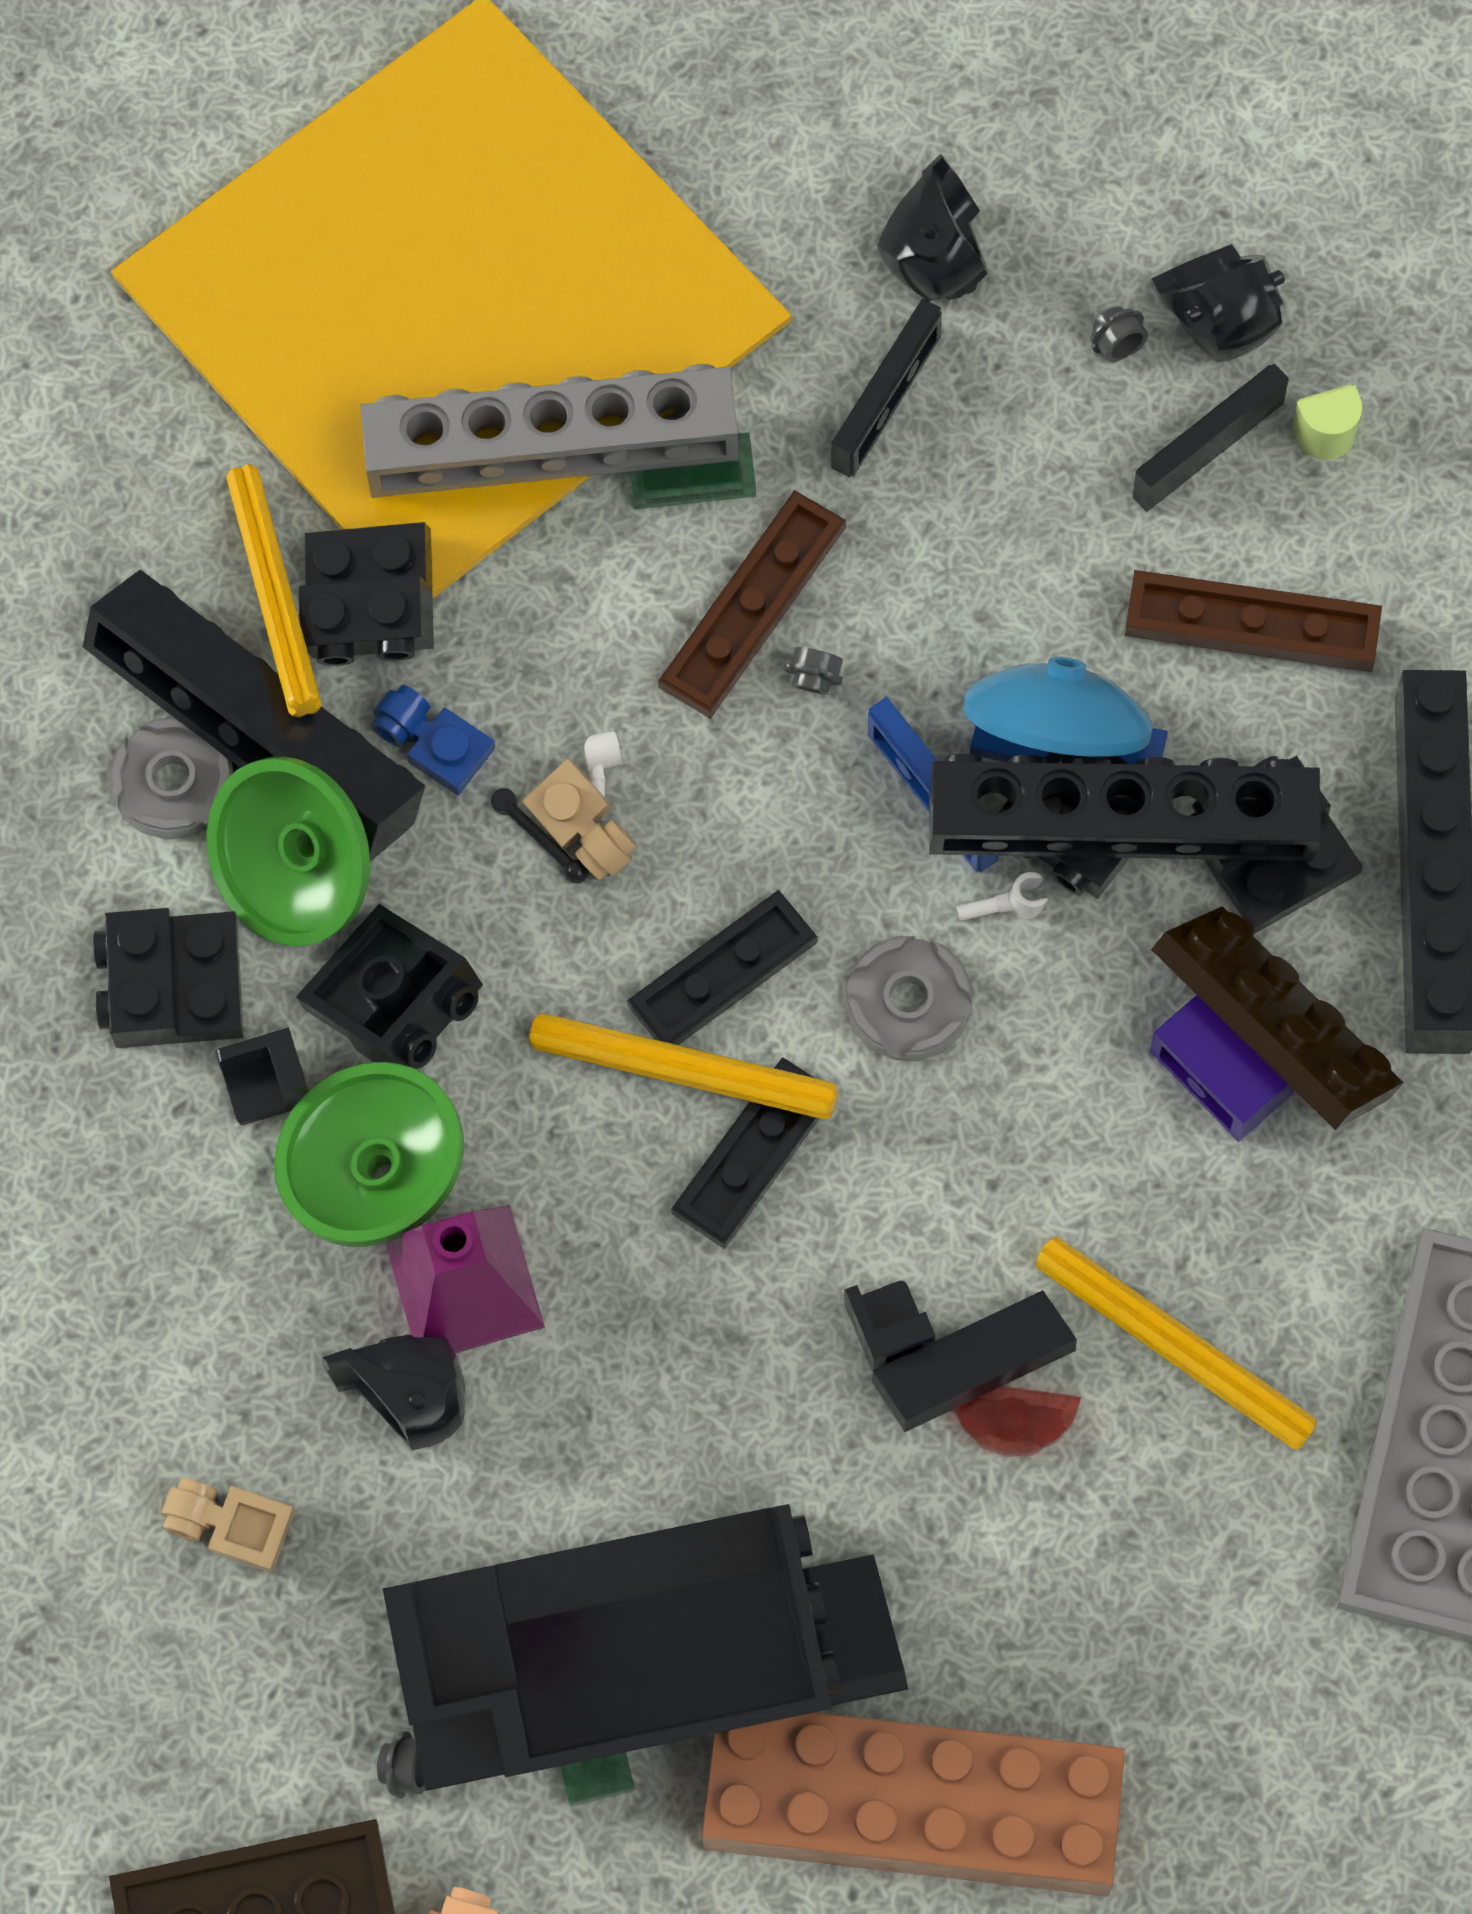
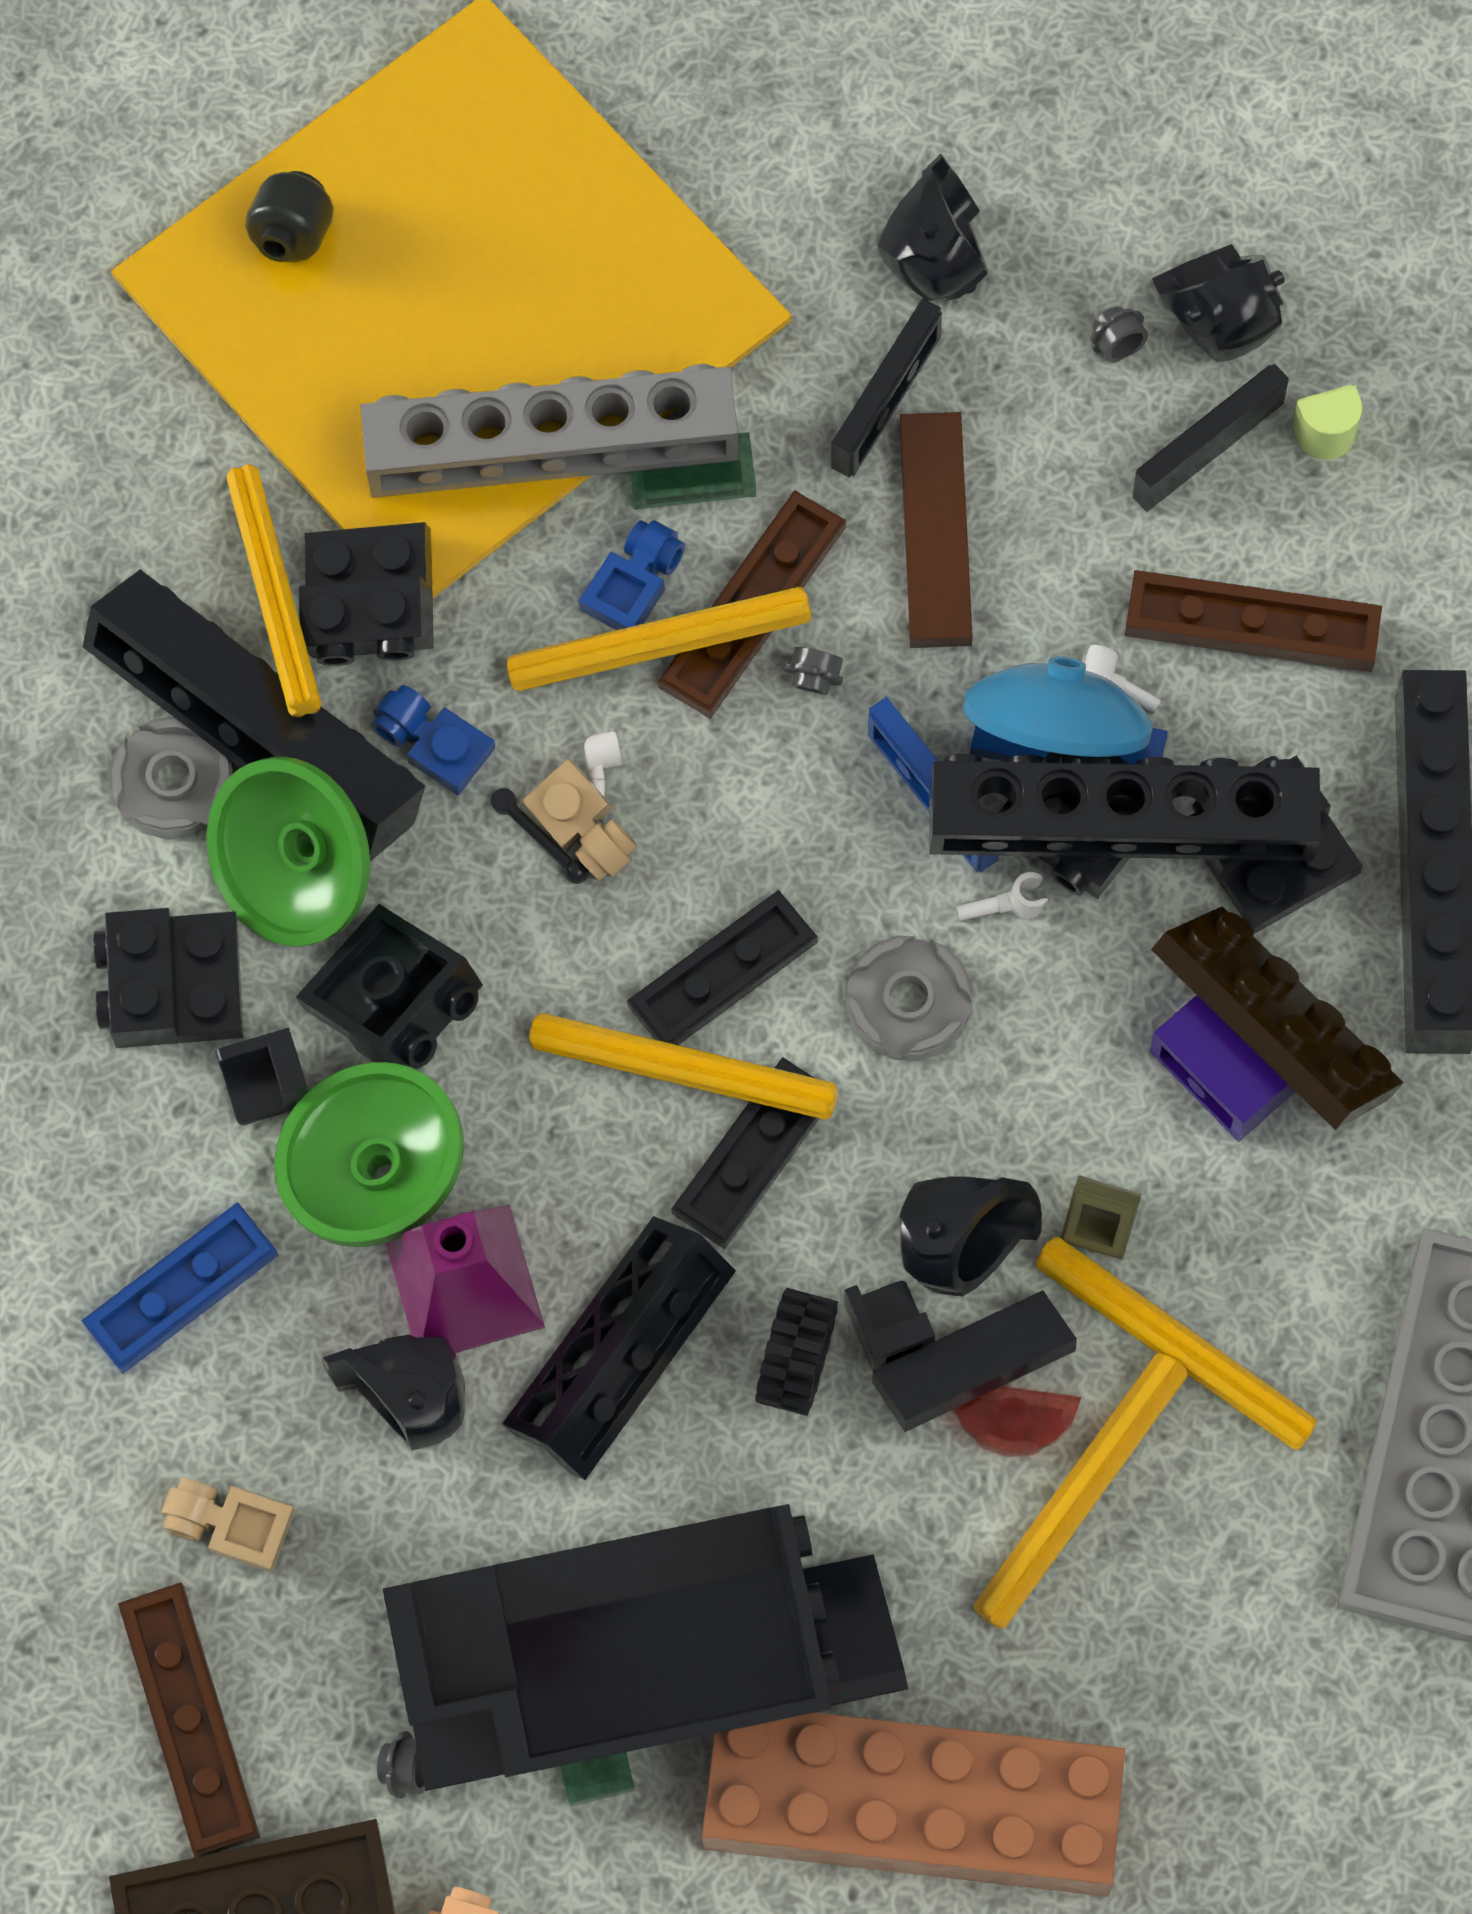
(180, 1288): none -> blue tile
(189, 1720): none -> reddish brown tile
(290, 215): none -> pearl dark grey head
(628, 590): none -> blue plate
(628, 1348): none -> black fence
(659, 638): none -> yellow axle
(796, 1351): none -> black tyre
(935, 530): none -> reddish brown tile
(964, 1229): none -> black helmet
(1080, 1491): none -> yellow axle
(1100, 1217): none -> olive brick
(1103, 662): none -> white hand

